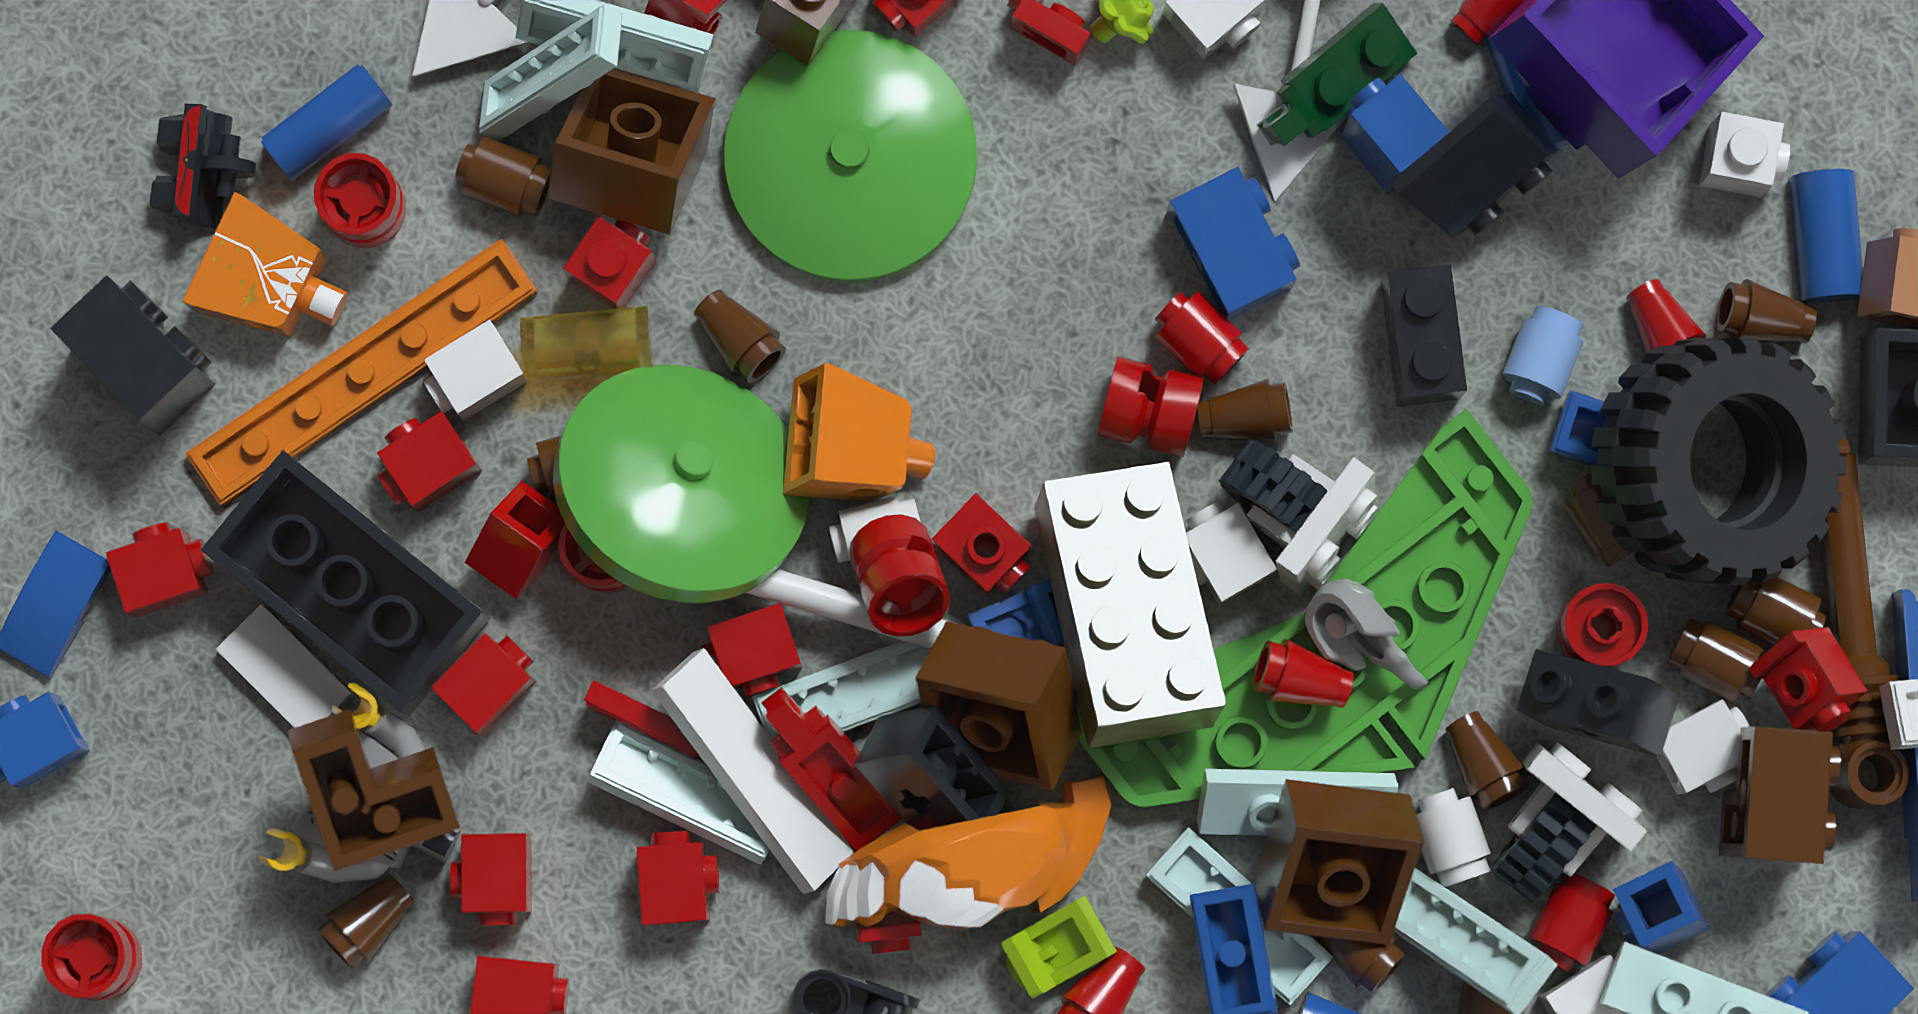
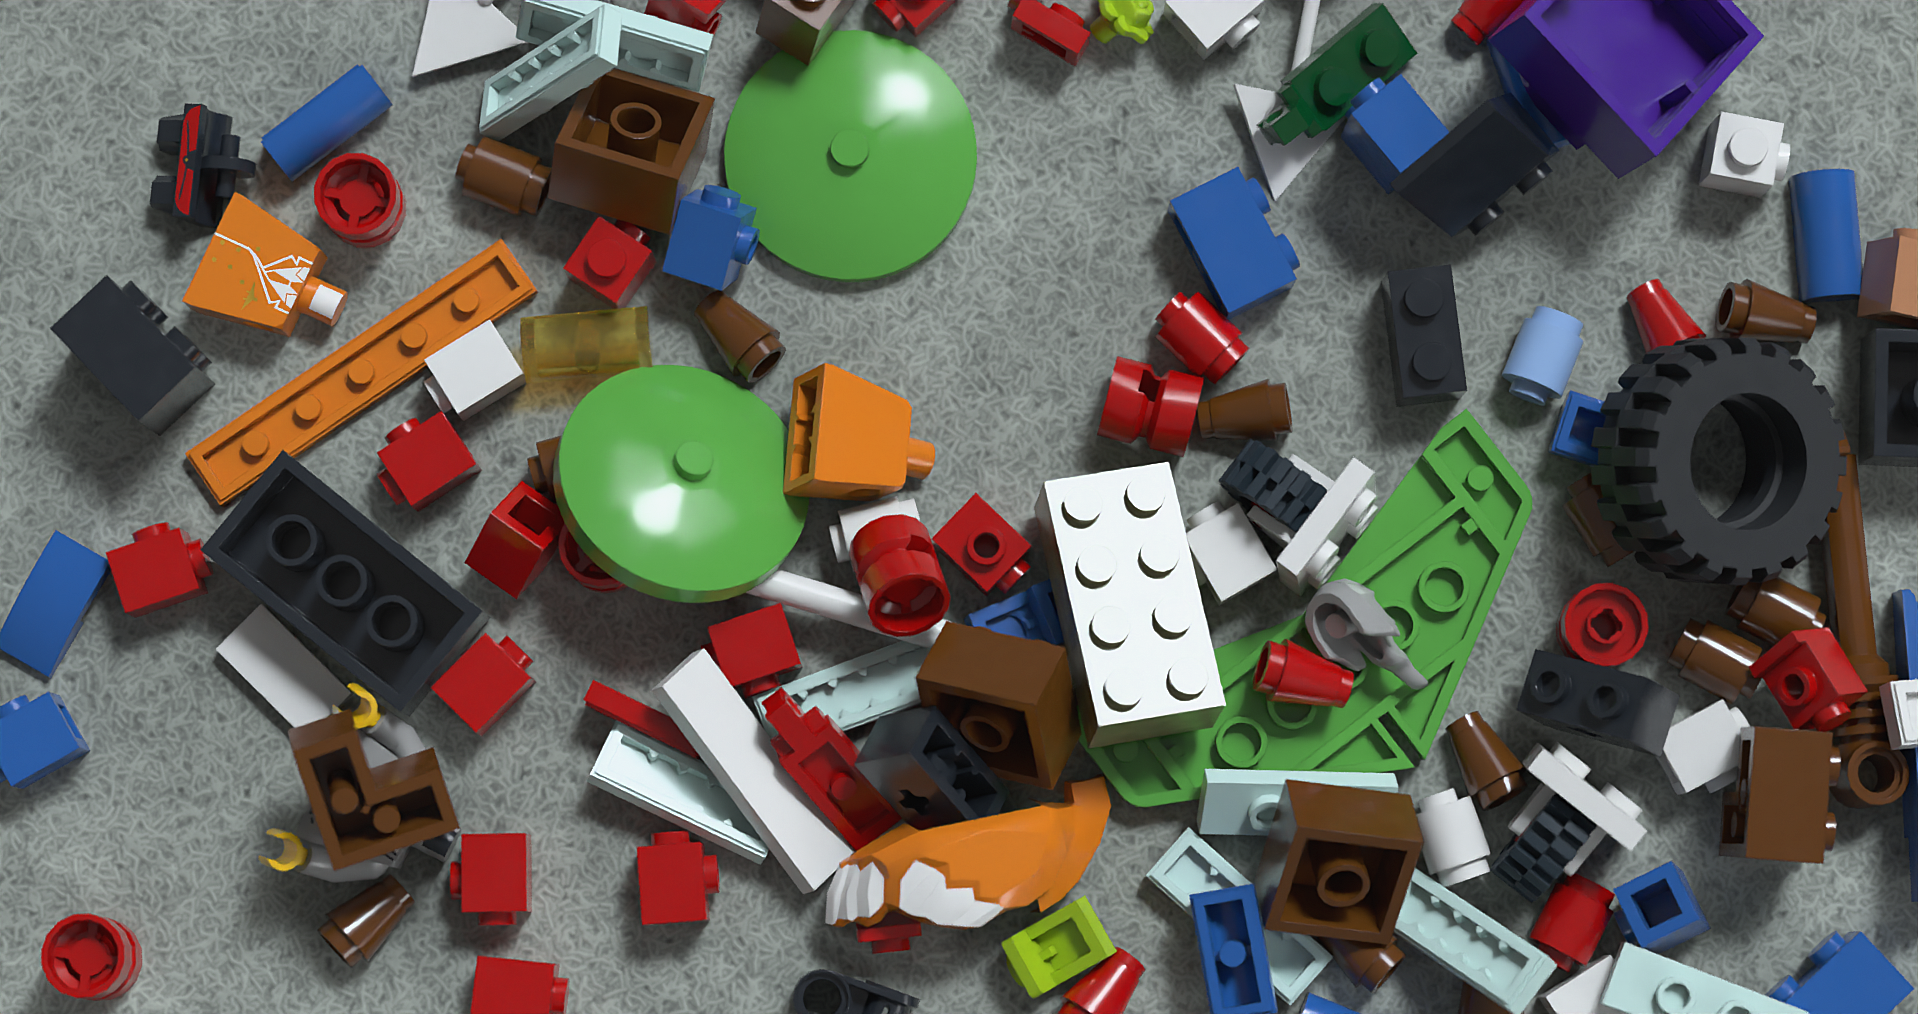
(711, 237): none -> blue brick

